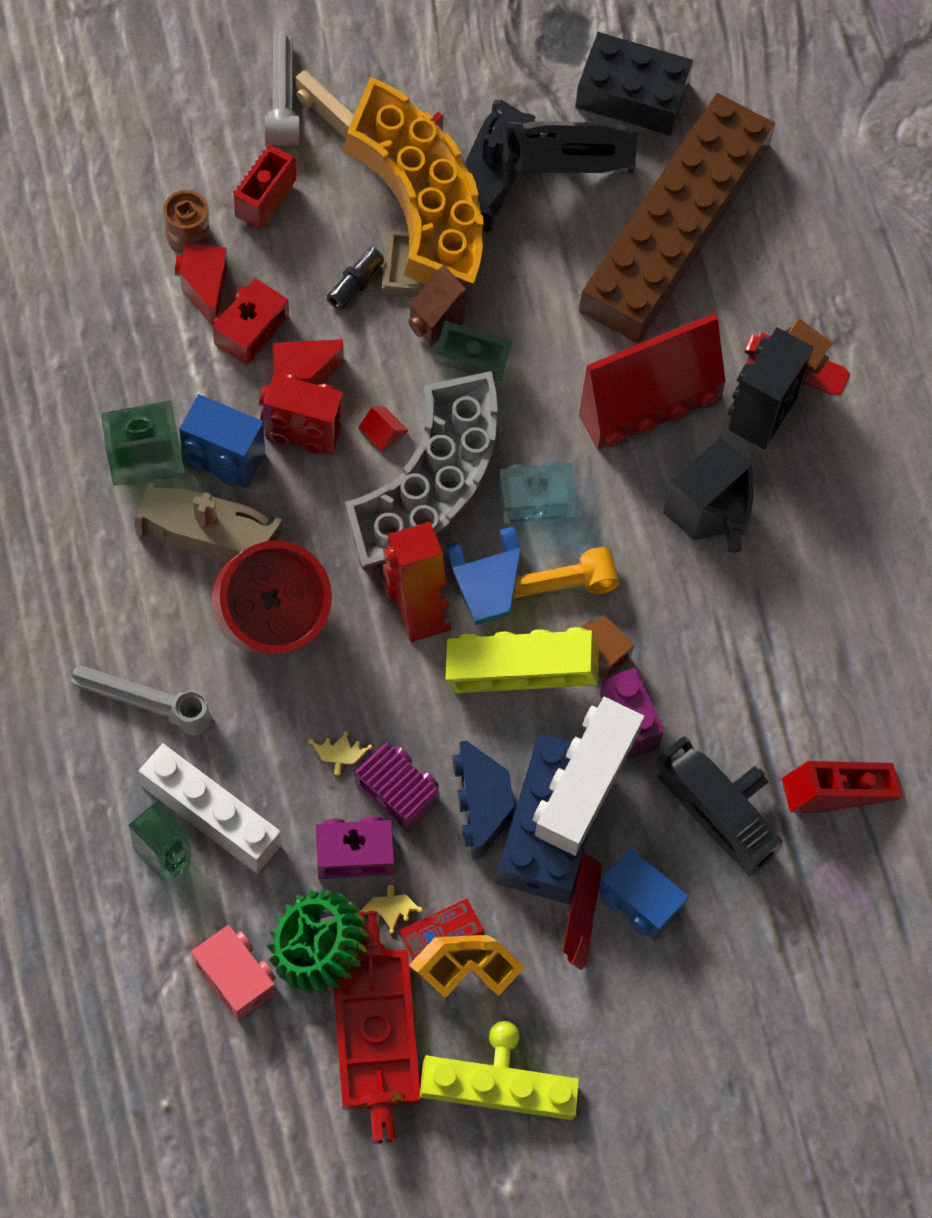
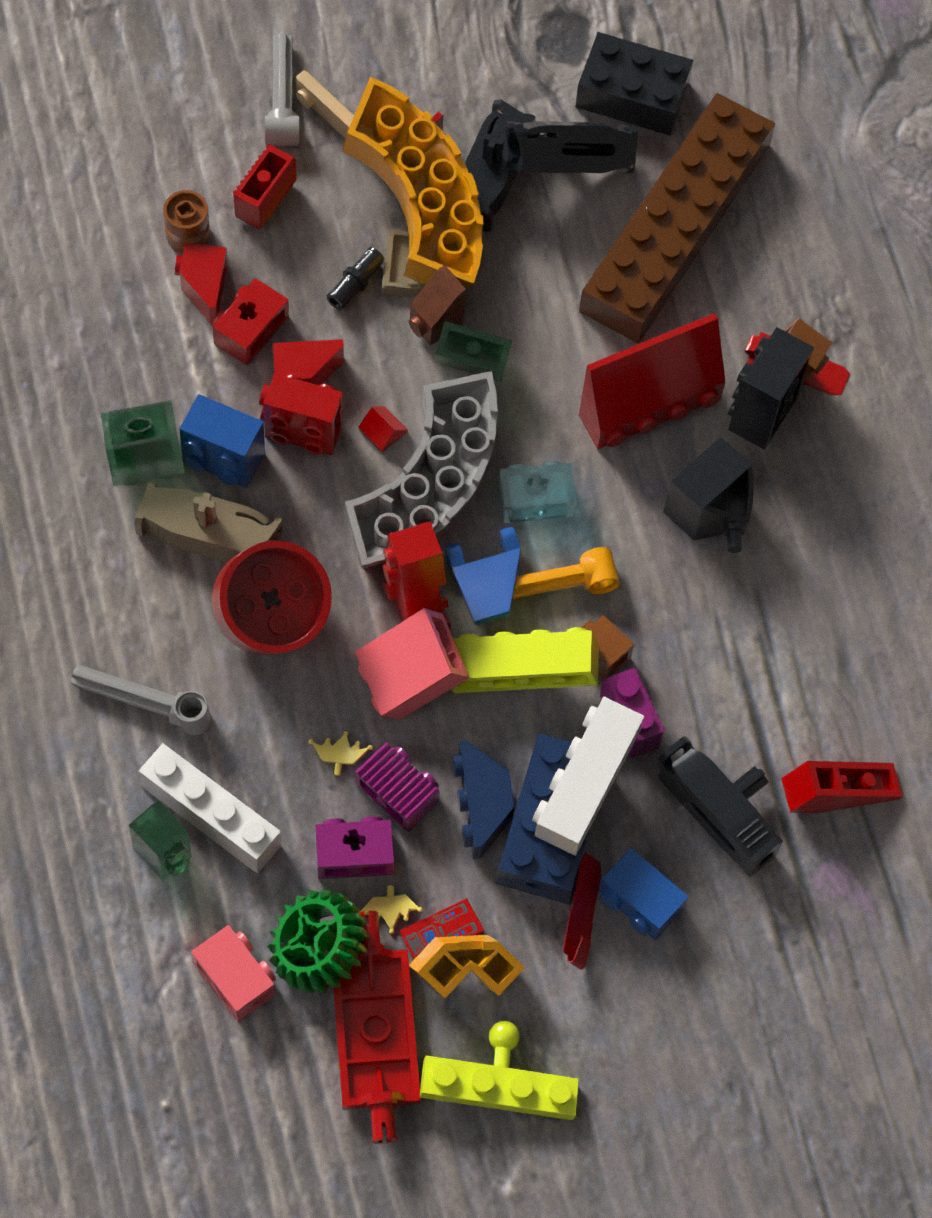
(411, 664): none -> coral brick

